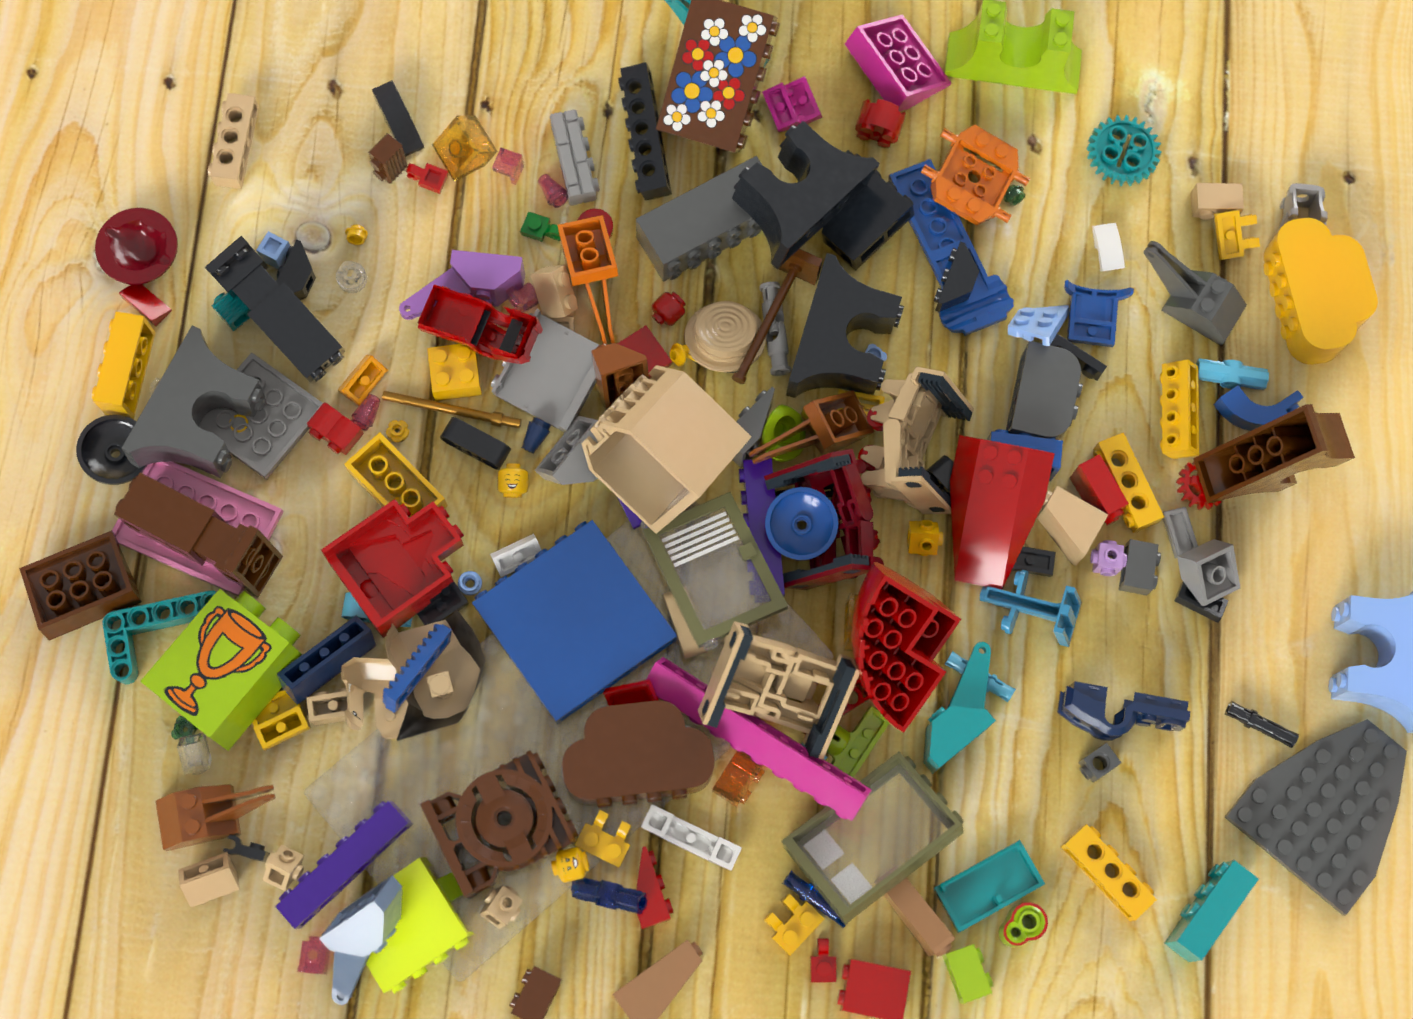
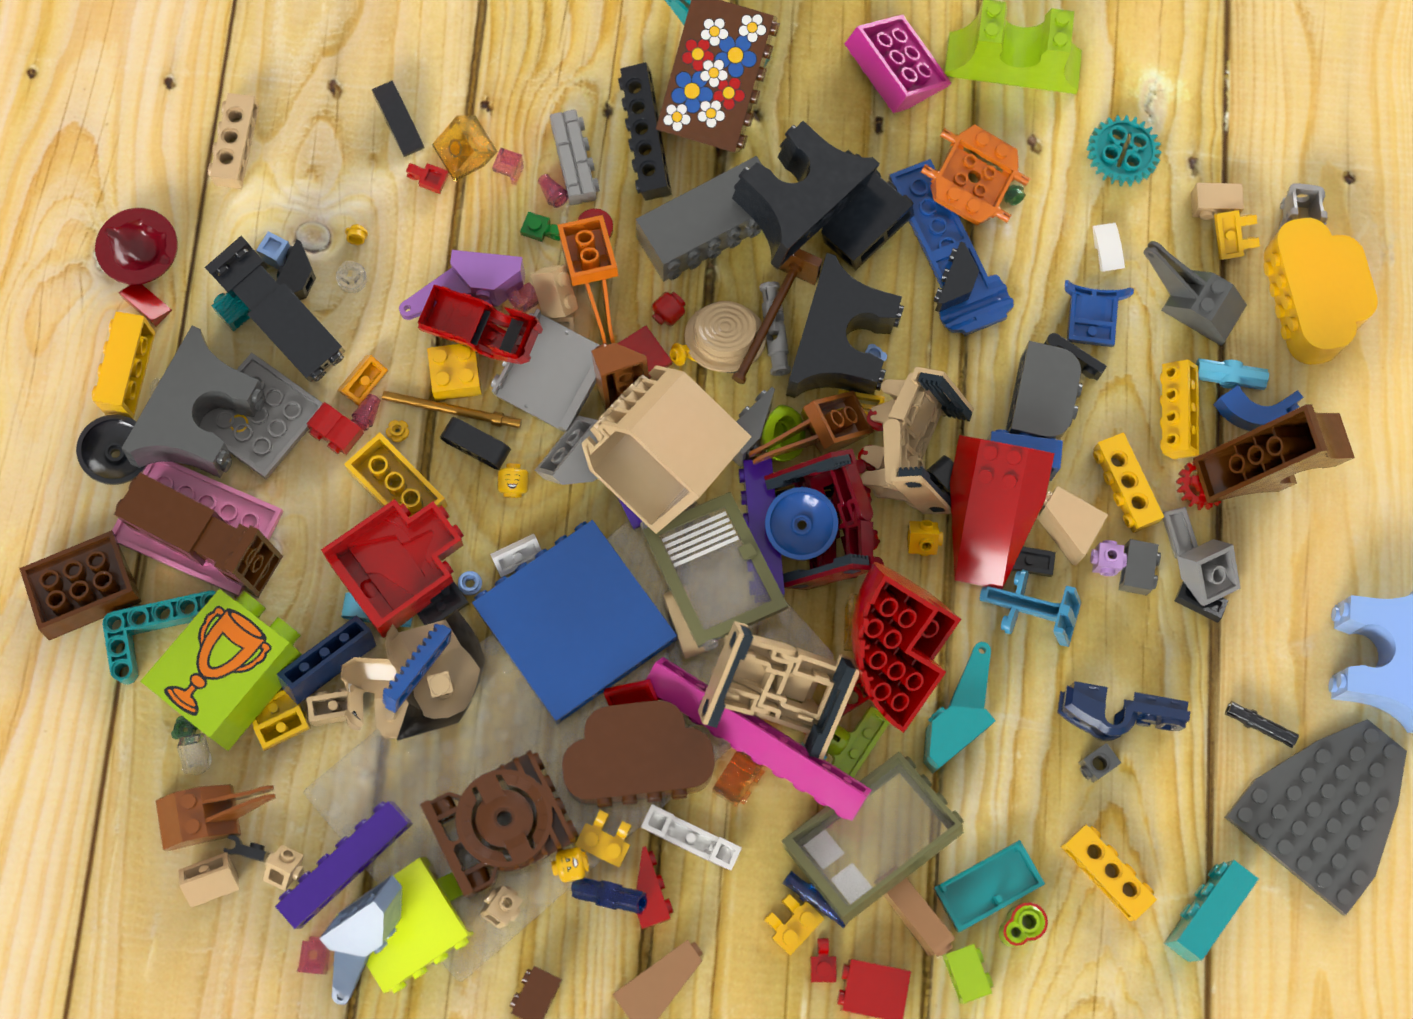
(388, 159): reddish brown brick -> none
(535, 434): dark blue cone -> none
(792, 104): dark pink slope -> none
(880, 122): red brick -> none
(993, 685): medium azure pin -> none
(1038, 323): light blue wing -> none
(1099, 488): red brick -> none

